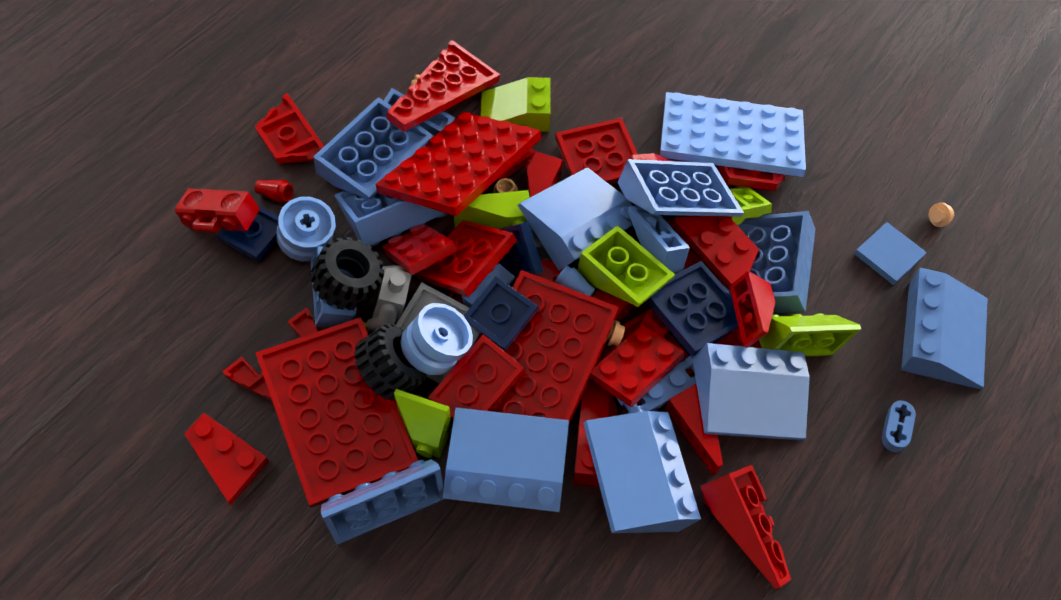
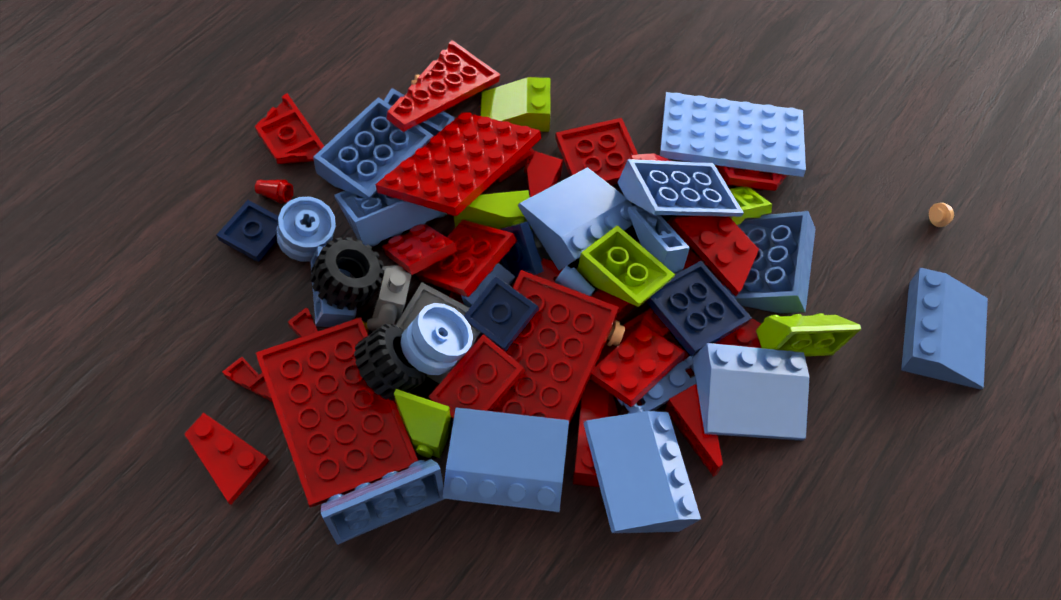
(212, 209): red piece -> none
(505, 185): light nougat plate -> none
(739, 509): red wedge -> none
(753, 306): red slope -> none
(890, 253): medium blue tile -> none
(904, 427): medium blue beam -> none

